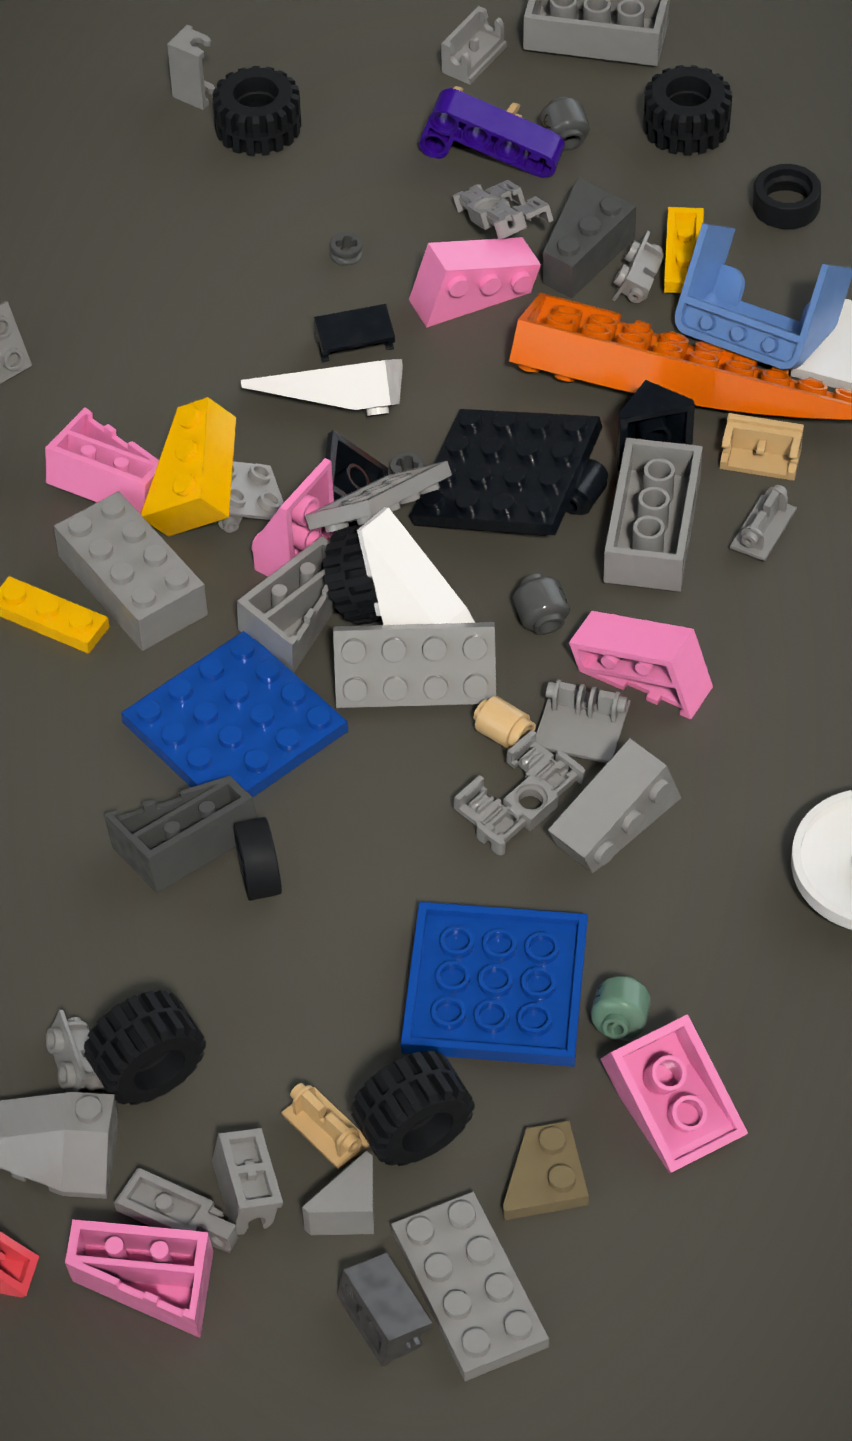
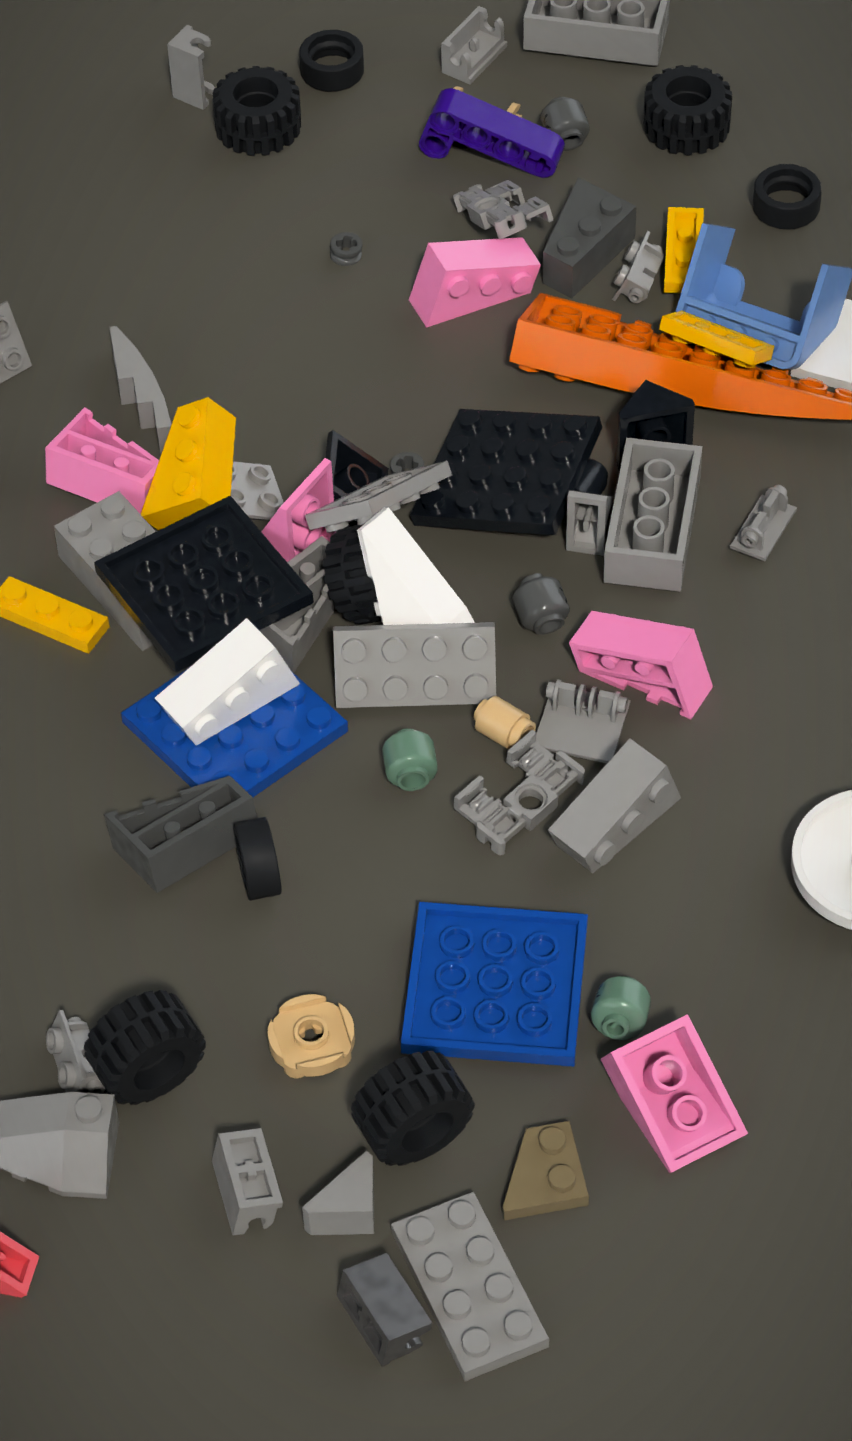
(139, 386): none -> light grey slope
(144, 1268): bright pink wedge -> none
(174, 1207): light grey hinge -> none
(202, 581): none -> black plate
(227, 684): none -> white wedge
(311, 1057): none -> tan plate
(324, 1126): tan hinge -> none
(332, 76): none -> black tyre
(350, 386): white wedge -> none
(353, 329): black hinge -> none
(409, 759): none -> sand green head
(587, 522): none -> light grey slope
(716, 339): none -> yellow plate
(761, 446): tan hinge -> none

